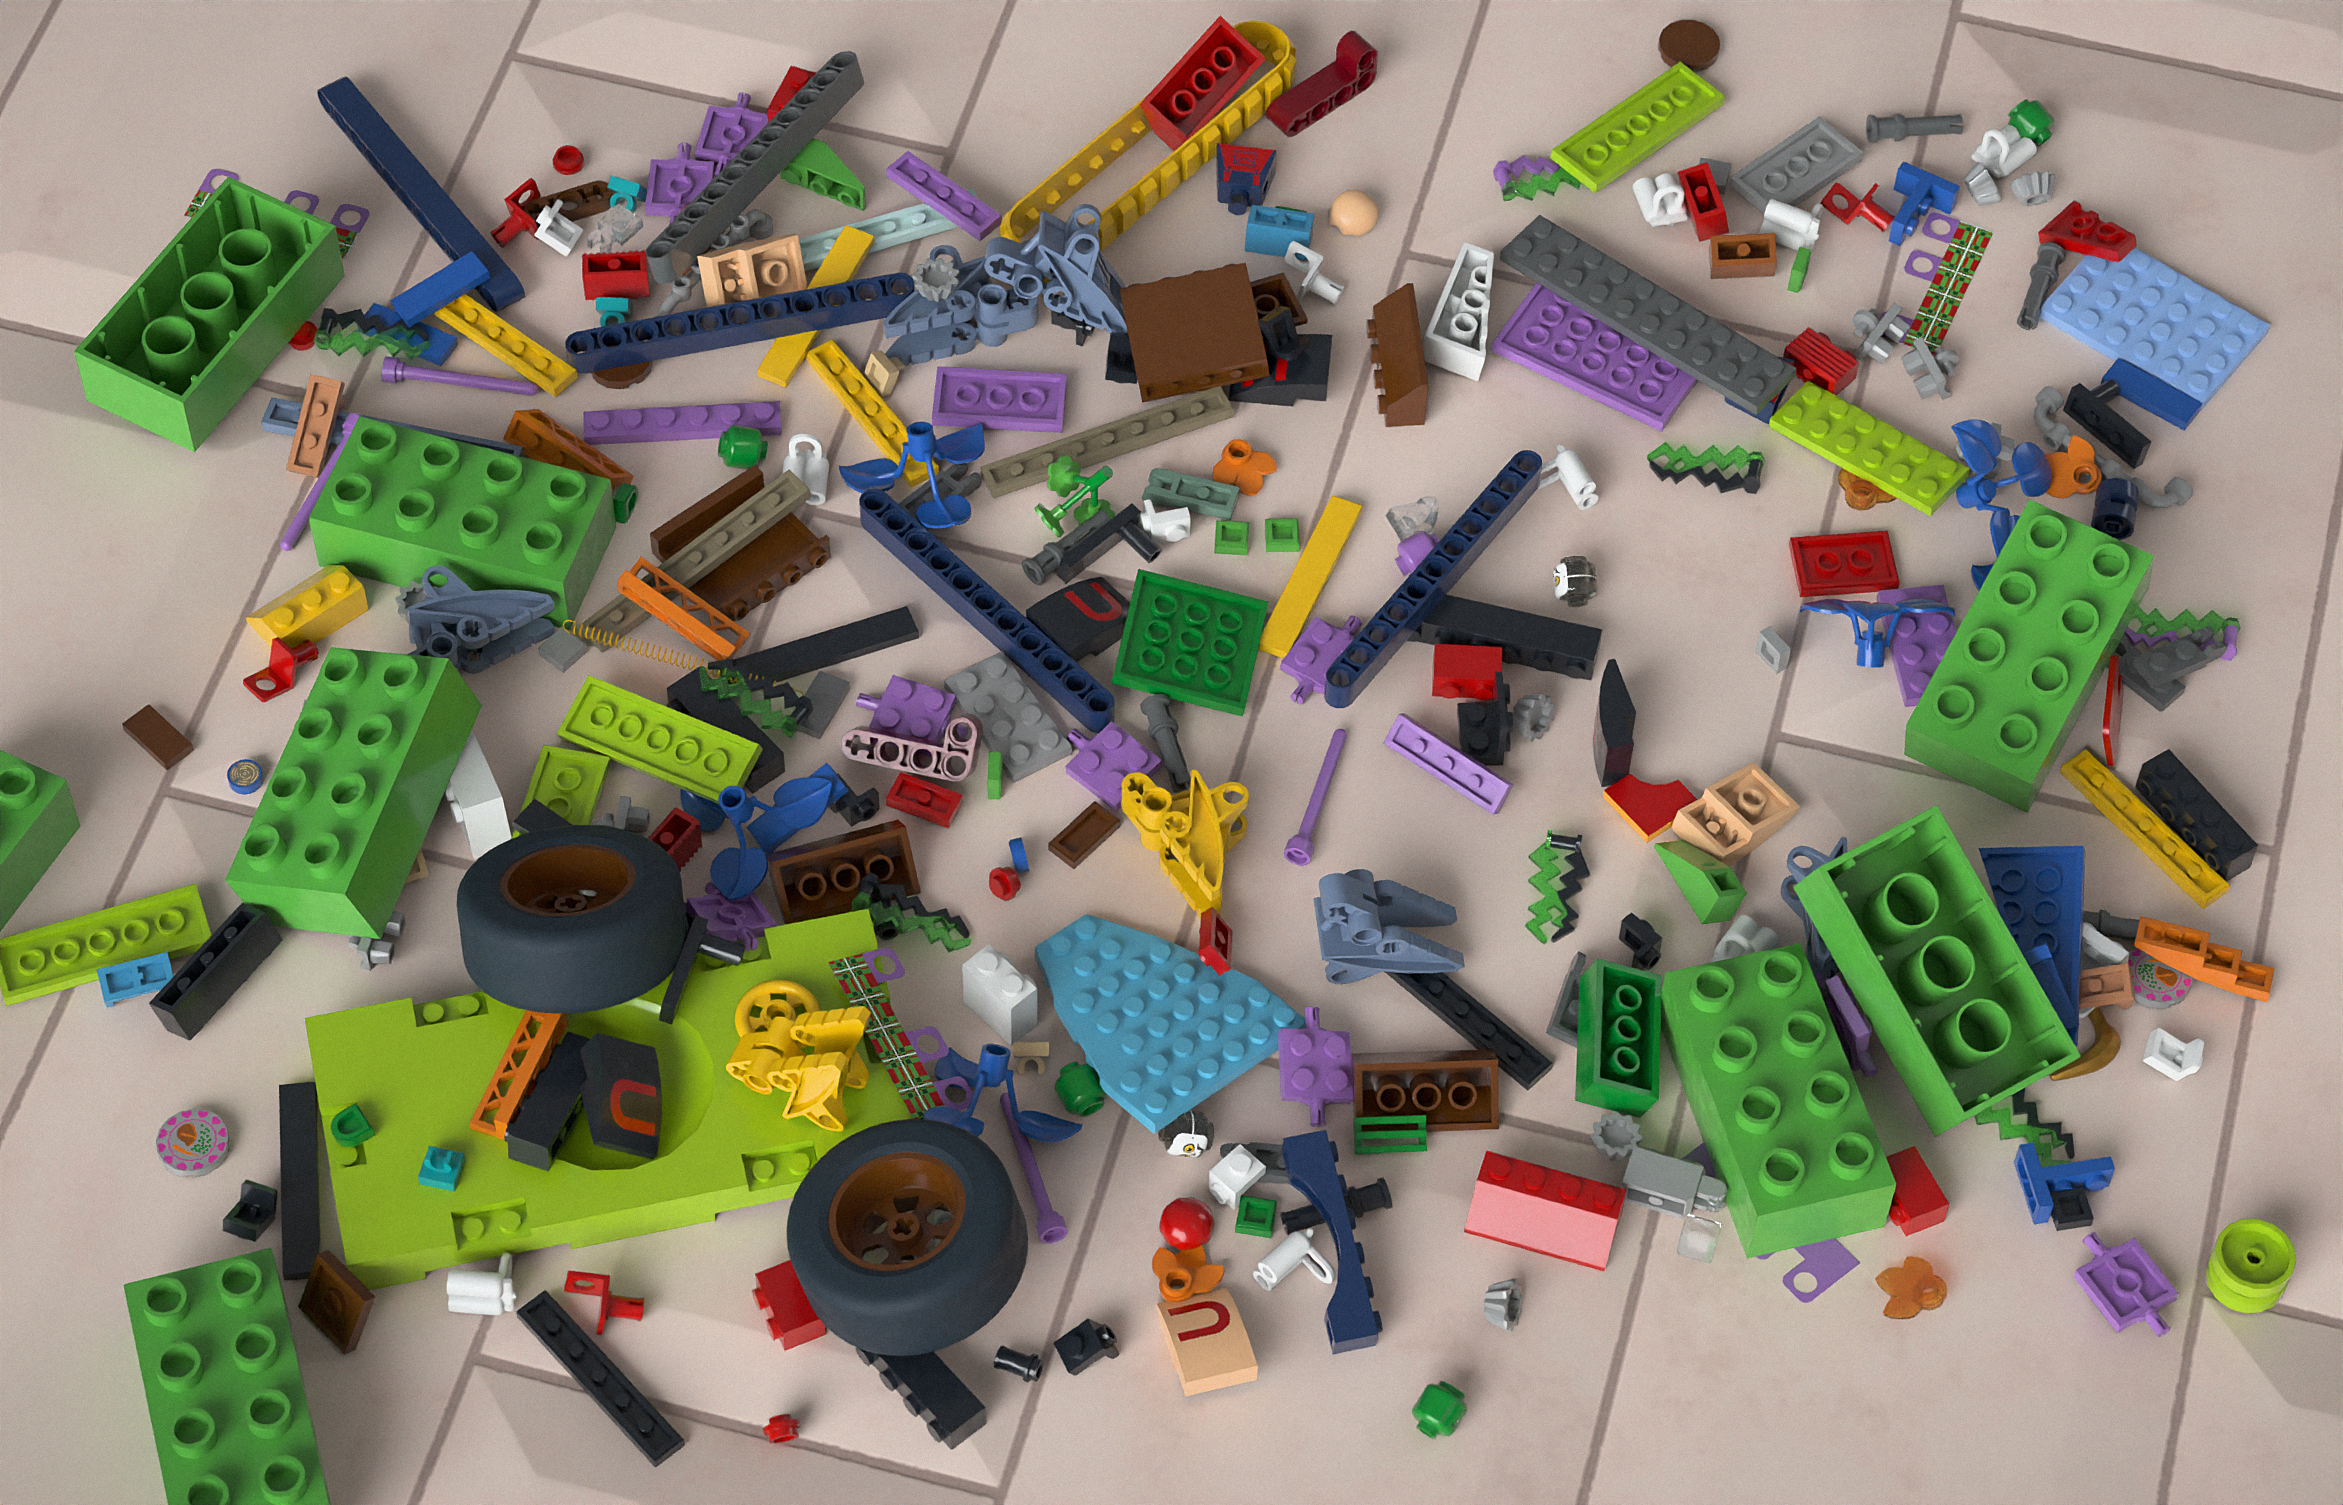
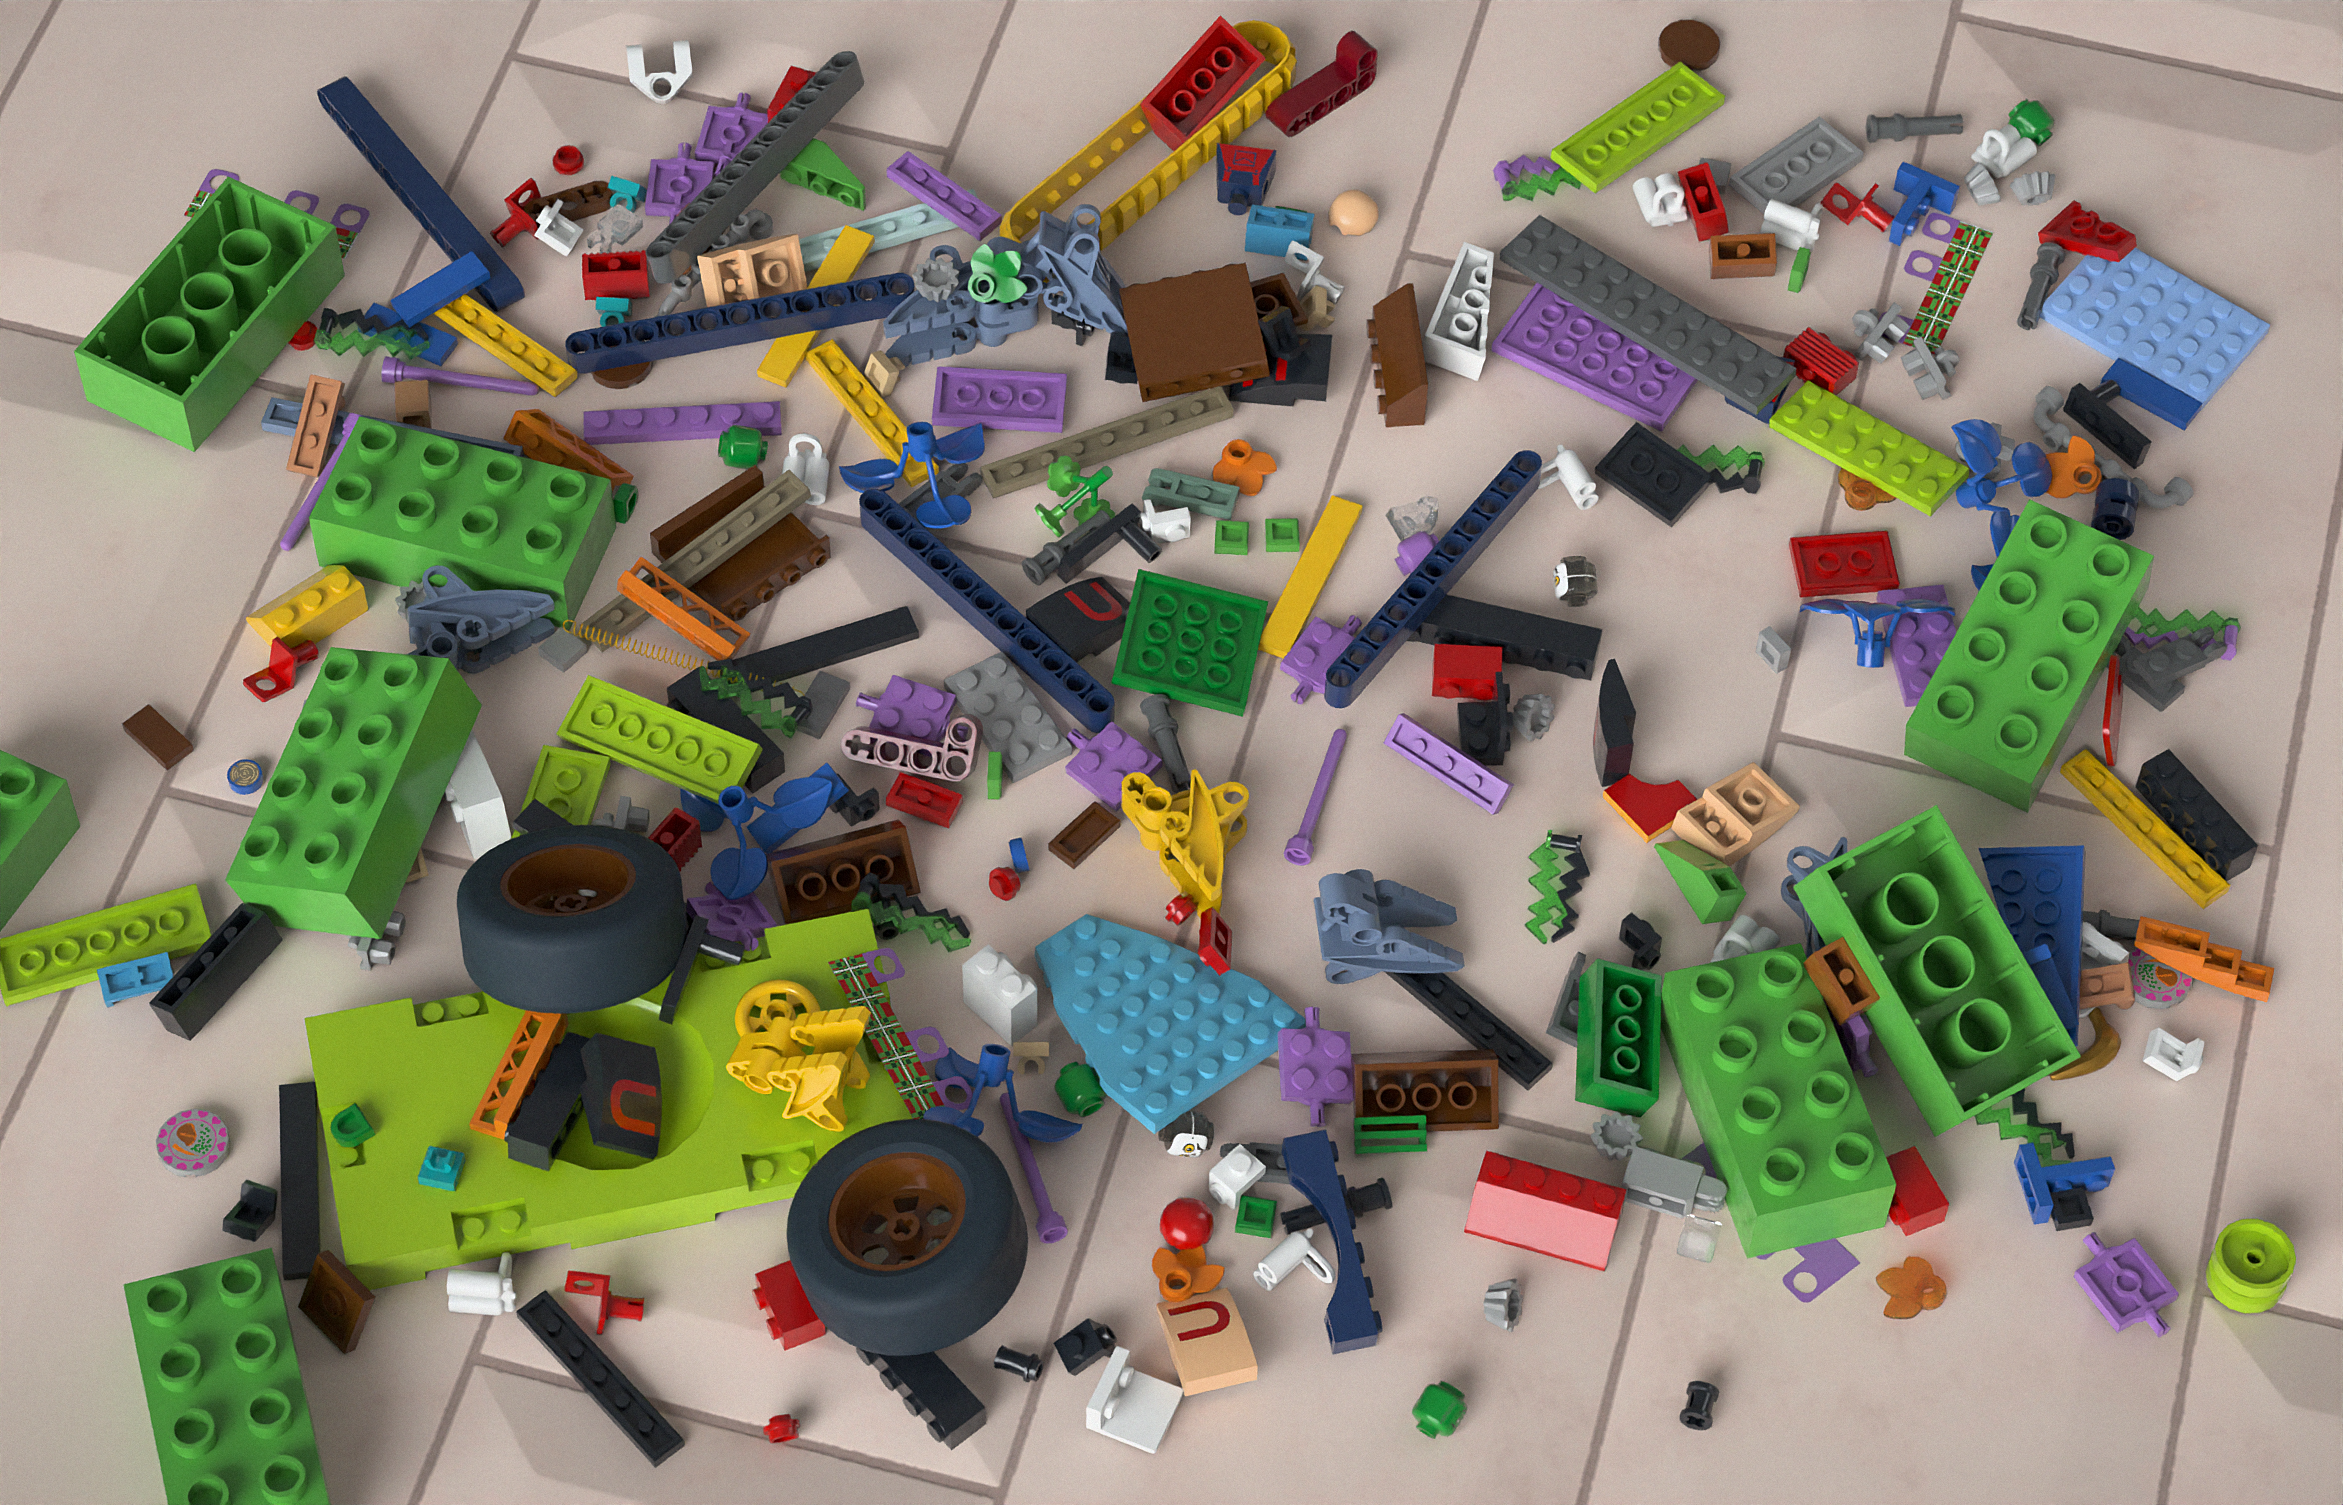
(413, 403): none -> medium nougat brick
(646, 84): none -> white piece
(1000, 272): none -> plate
(1132, 1404): none -> white bracket
(1180, 909): none -> red plate
(1317, 308): none -> tan tile
(1653, 474): none -> black plate
(1699, 1405): none -> black bush
(1841, 981): none -> dark orange brick

